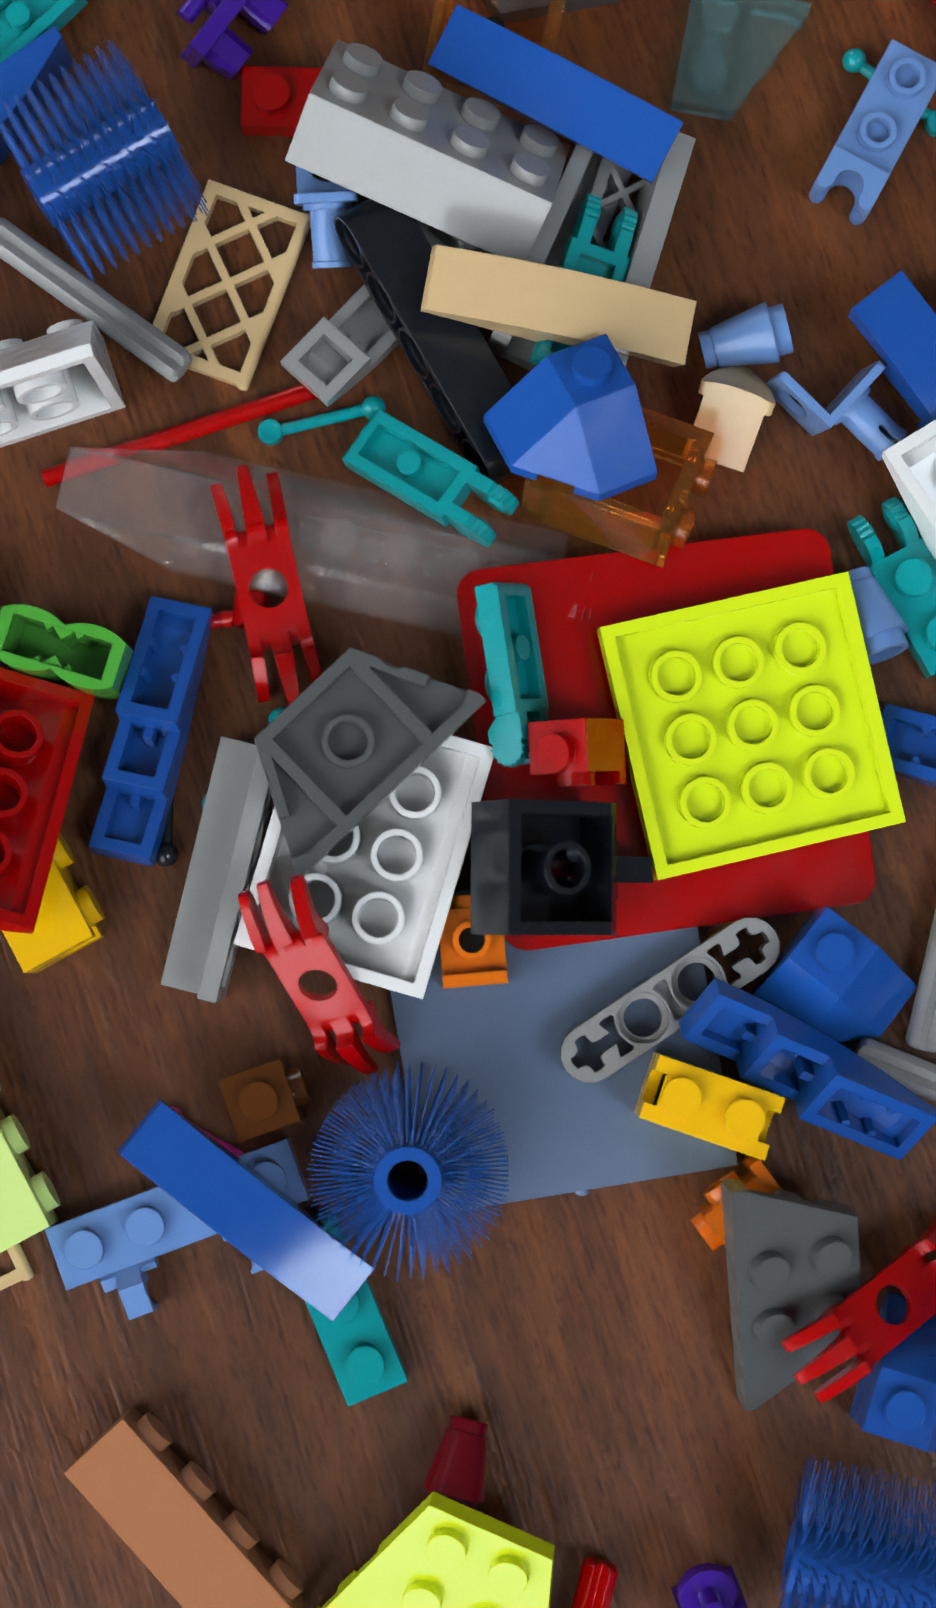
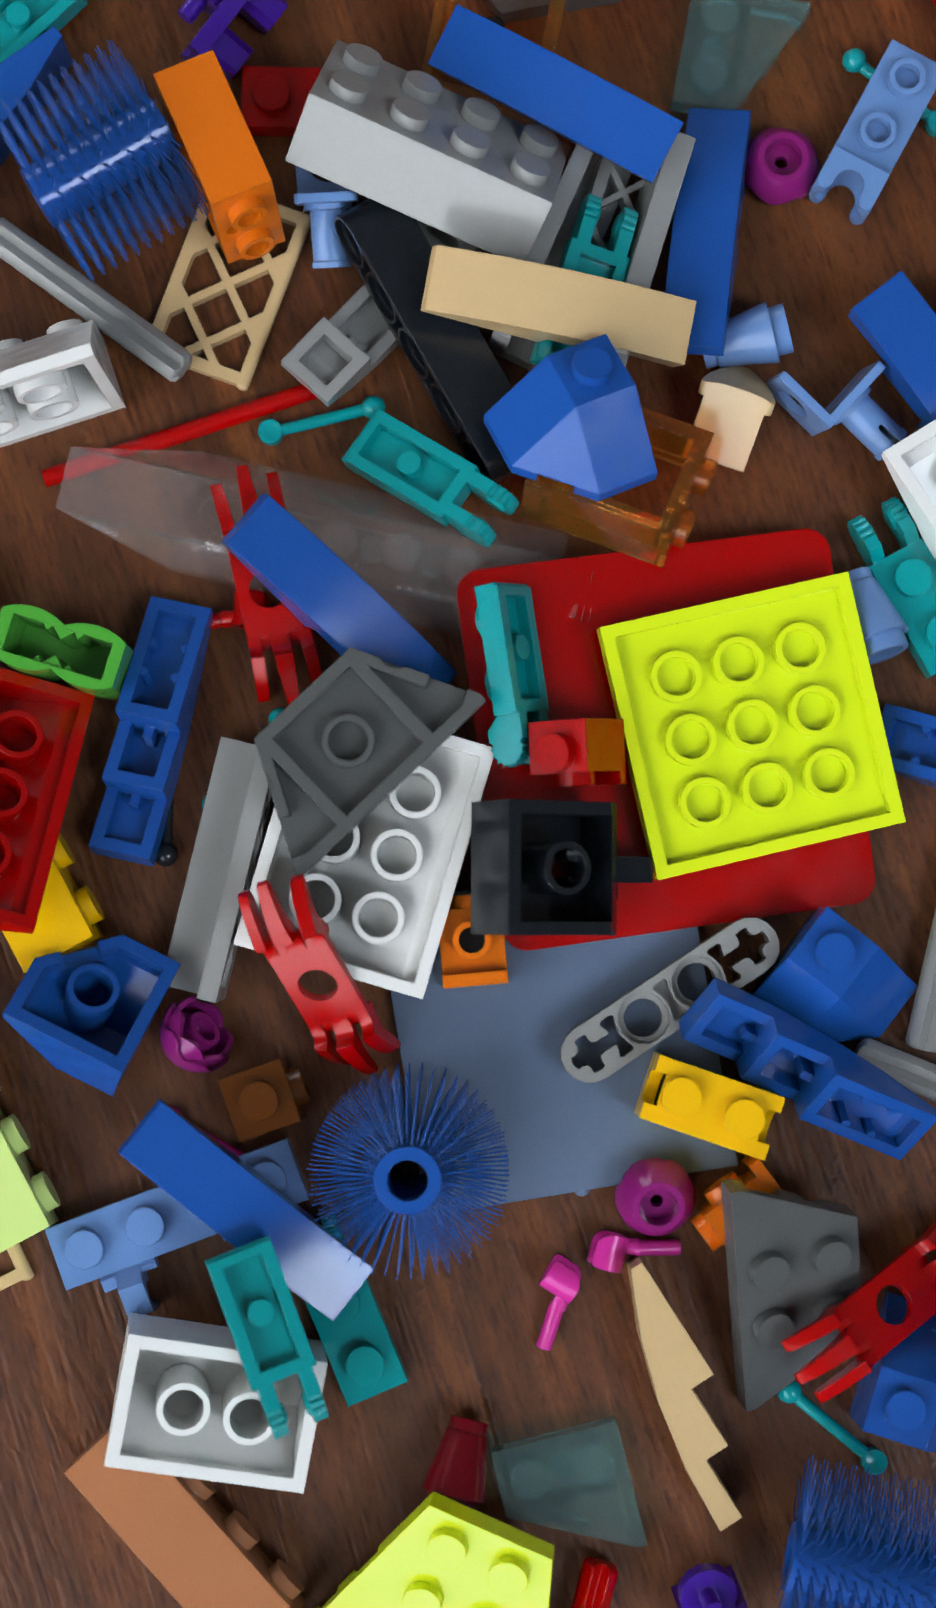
(92, 1007): none -> blue slope
(192, 1414): none -> white slope
(195, 1036): none -> magenta plate
(222, 157): none -> orange window
(265, 1328): none -> teal hinge
(327, 591): none -> blue slope
(563, 1281): none -> dark pink hand
(572, 1482): none -> clear light blue wing
(610, 1249): none -> dark pink hand
(653, 1178): none -> magenta plate
(674, 1371): none -> tan slope
(708, 223): none -> blue slope
(777, 184): none -> magenta plate
(869, 1456): none -> teal hinge

